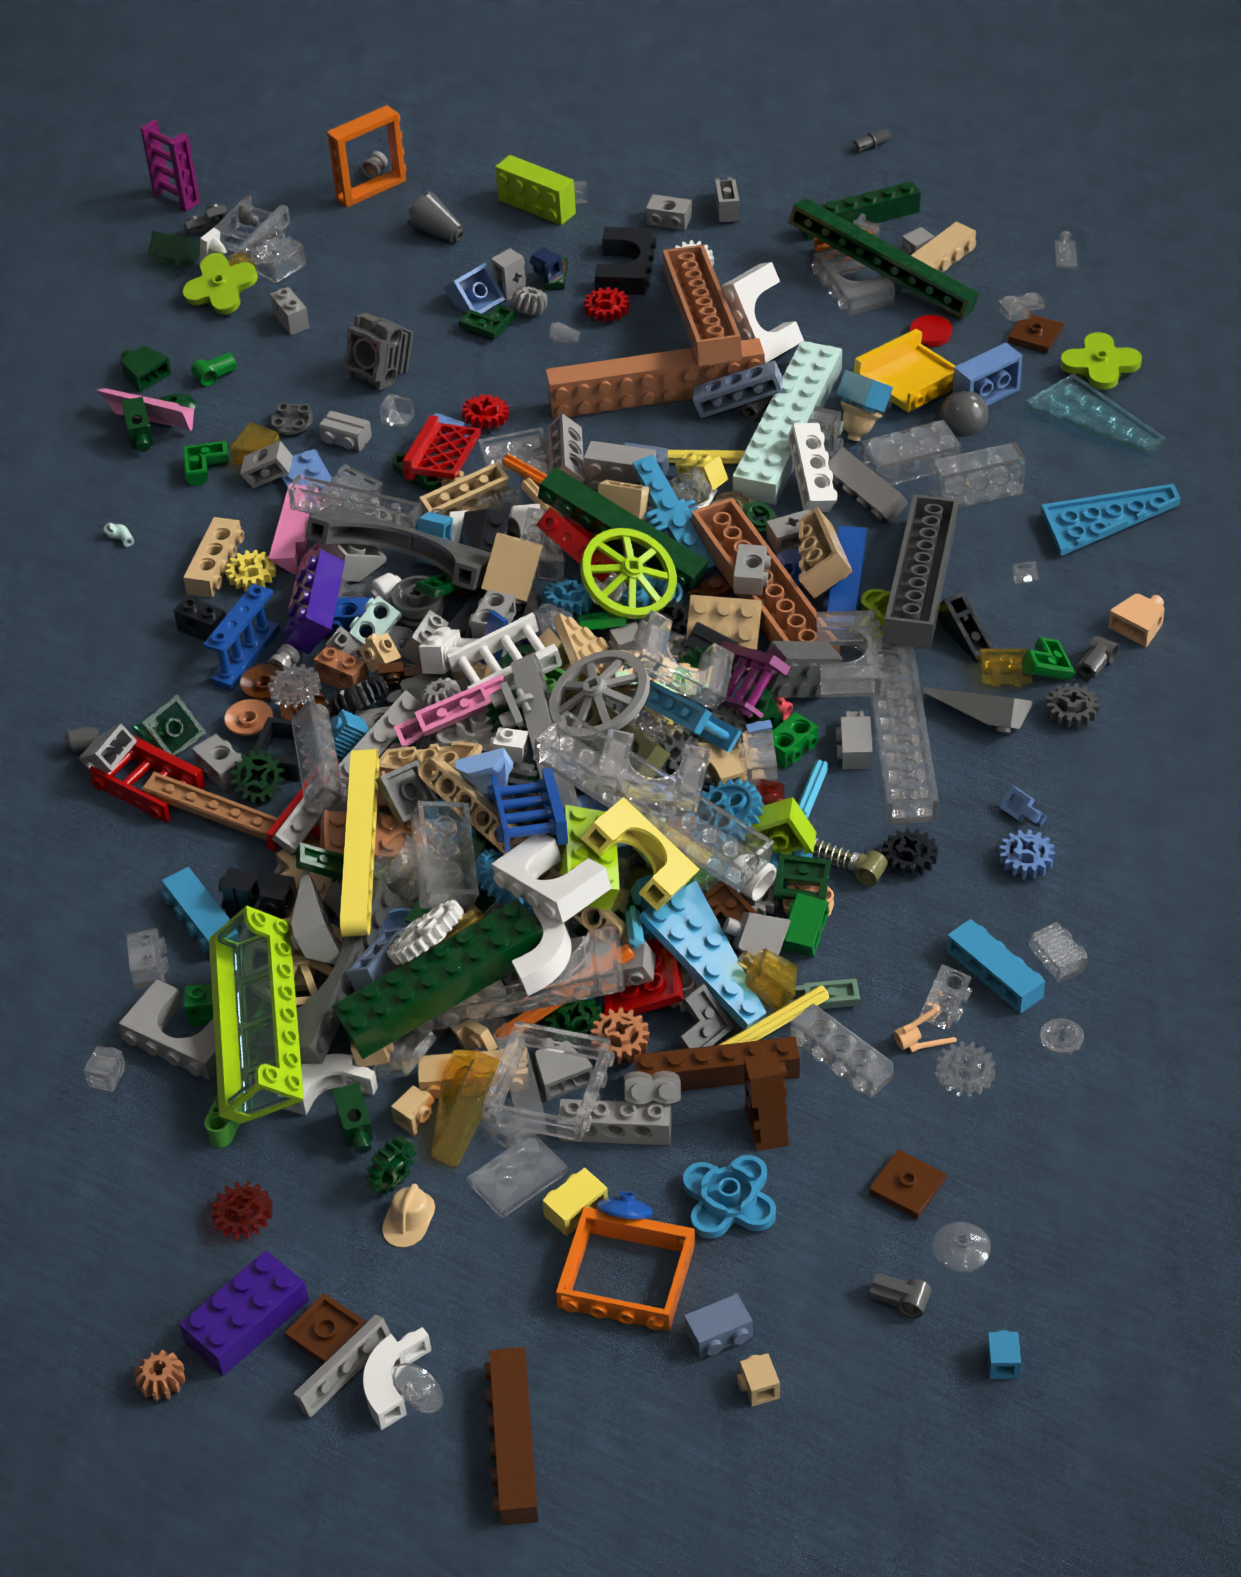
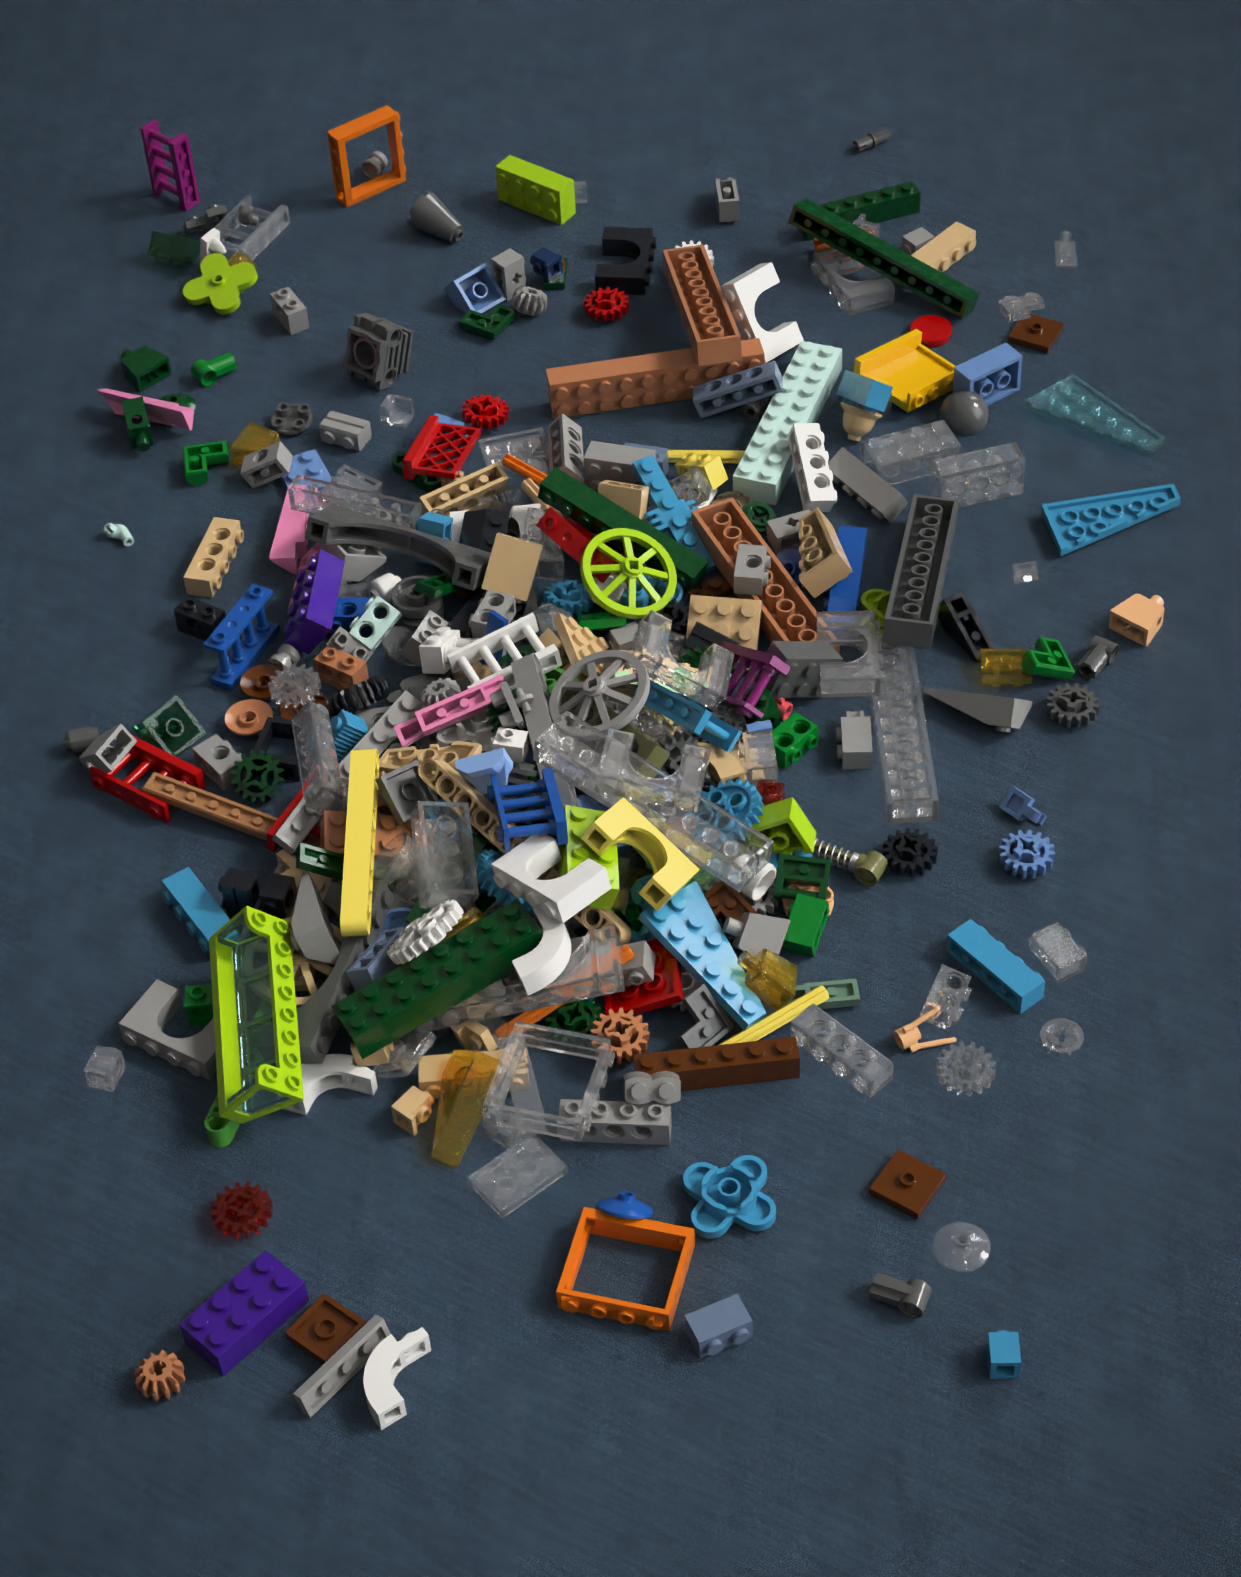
(146, 957): clear brick -> none
(250, 570): light yellow gear -> none
(276, 255): clear piece -> none
(353, 1117): dark green torso -> none
(378, 651): tan brick -> none
(390, 1165): dark green gear -> none
(395, 672): reddish brown plate -> none
(408, 1217): tan piece -> none
(418, 1388): clear dish -> none
(512, 1436): reddish brown brick -> none
(561, 1072): light grey torso -> none
(562, 333): clear cone -> none
(566, 1203): light yellow brick -> none
(634, 927): medium azure axle -> none
(669, 212): light grey brick -> none
(759, 1379): tan brick -> none
(766, 1100): reddish brown wedge -> none
(813, 786): medium azure axle -> none
(831, 426): clear brick -> none
(1101, 361): lime plant -> none

